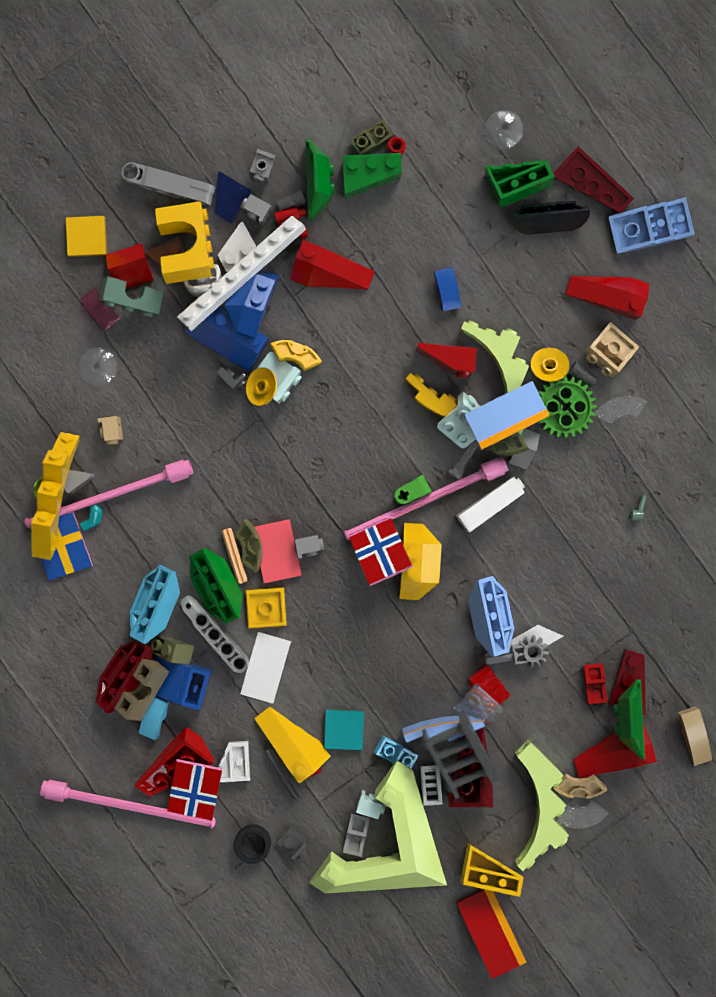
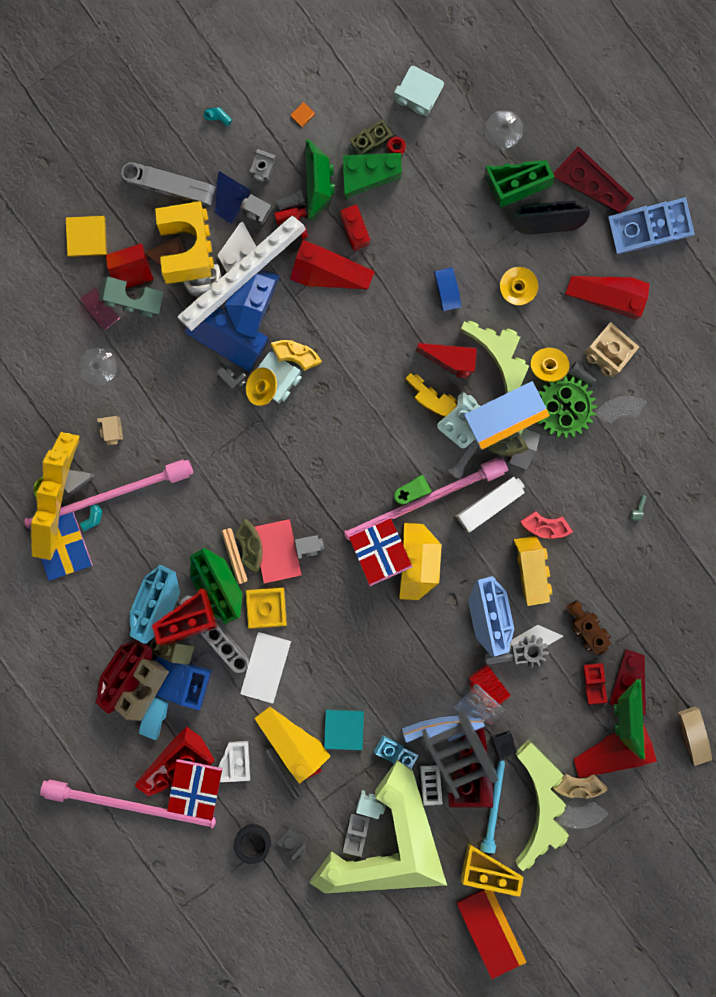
(186, 620): none -> red wedge
(217, 113): none -> teal arm
(302, 114): none -> orange piece
(355, 227): none -> red brick
(418, 91): none -> light aqua bracket
(488, 844): none -> medium azure piece
(504, 744): none -> black panel
(521, 276): none -> yellow dish
(533, 570): none -> yellow wedge
(546, 527): none -> coral tile
(591, 634): none -> reddish brown brick

